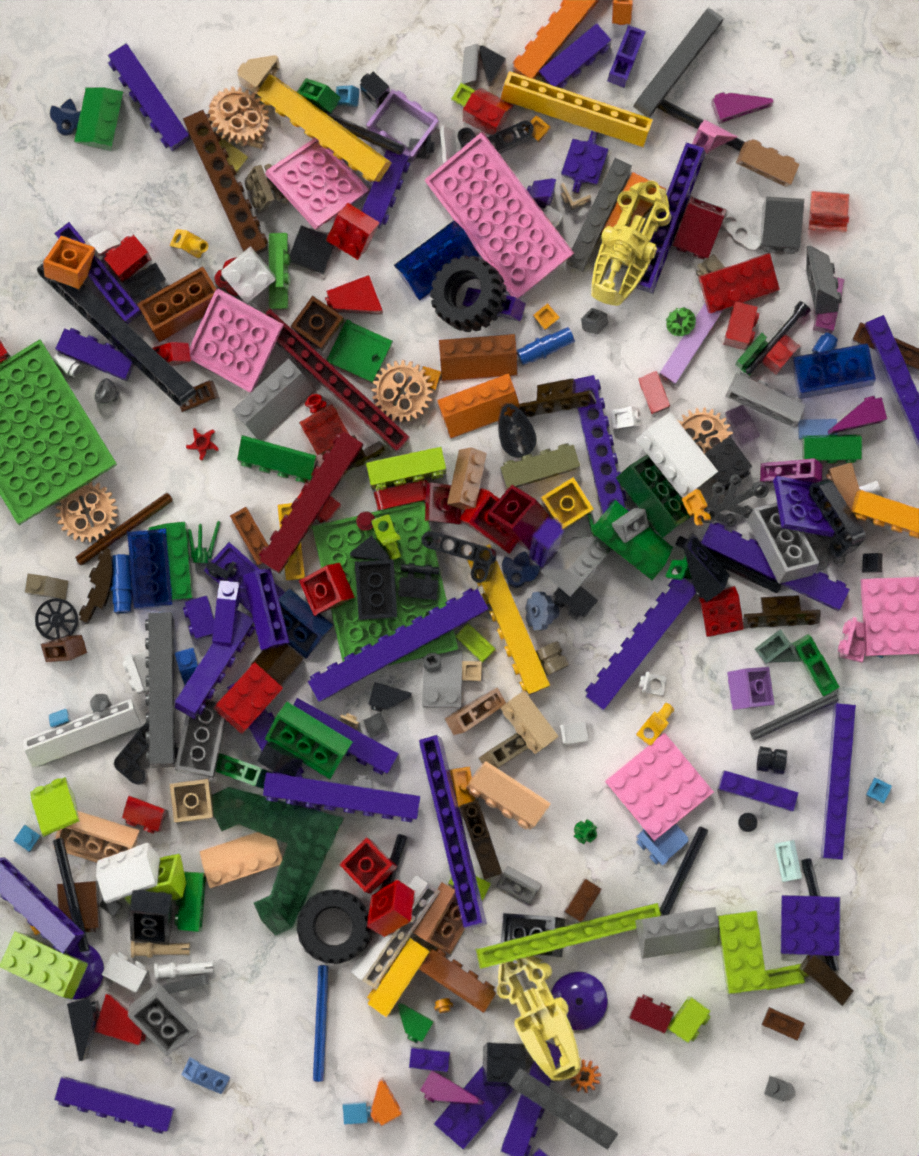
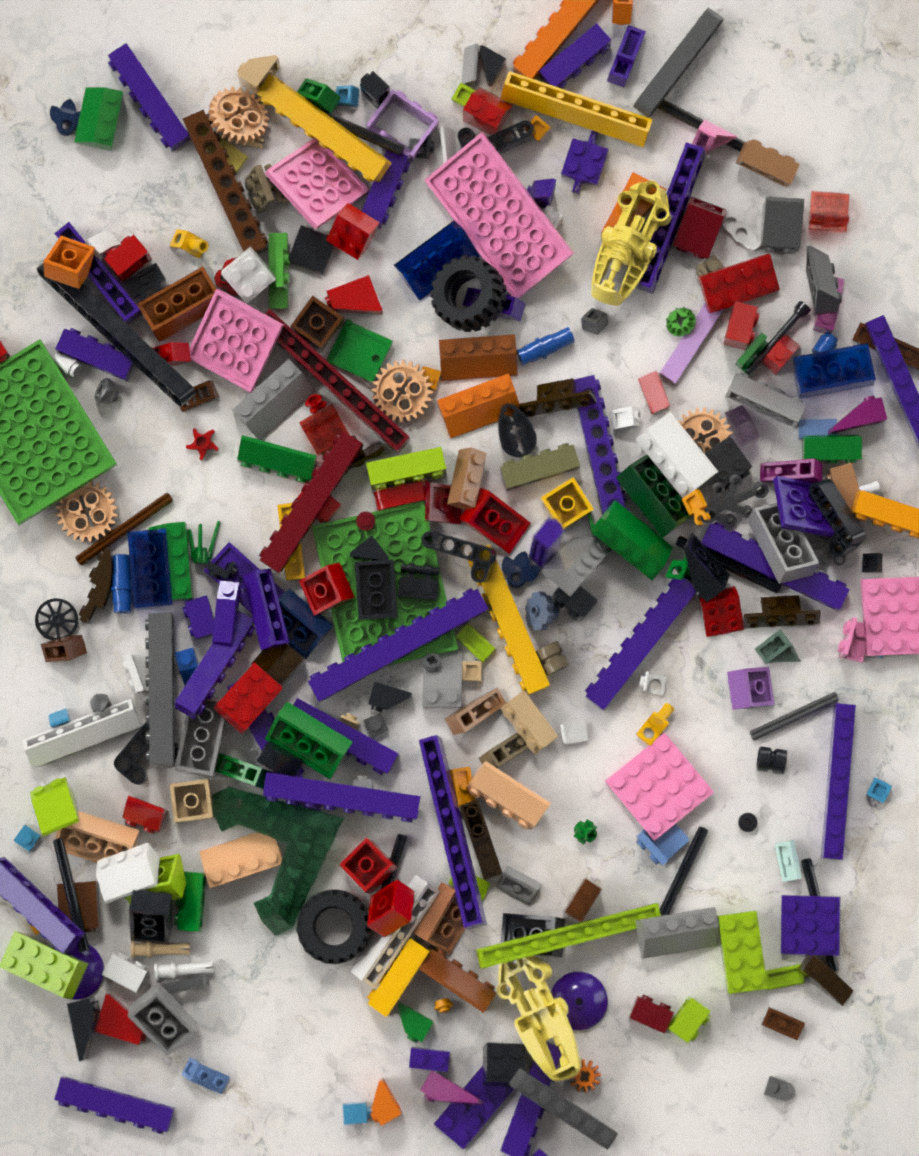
(46, 586): dark tan slope -> none
(111, 907): dark grey slope -> none
(249, 532): dark orange plate -> none
(320, 1024): blue axle -> none
(387, 537): lime bracket -> none
(519, 515): dark red slope -> none
(546, 316): light orange plate -> none
(567, 199): tan bracket -> none
(599, 214): dark grey brick -> none
(631, 524): light grey slope -> none
(736, 105): magenta slope -> none
(757, 790): dark purple brick -> none
(815, 665): green slope -> none

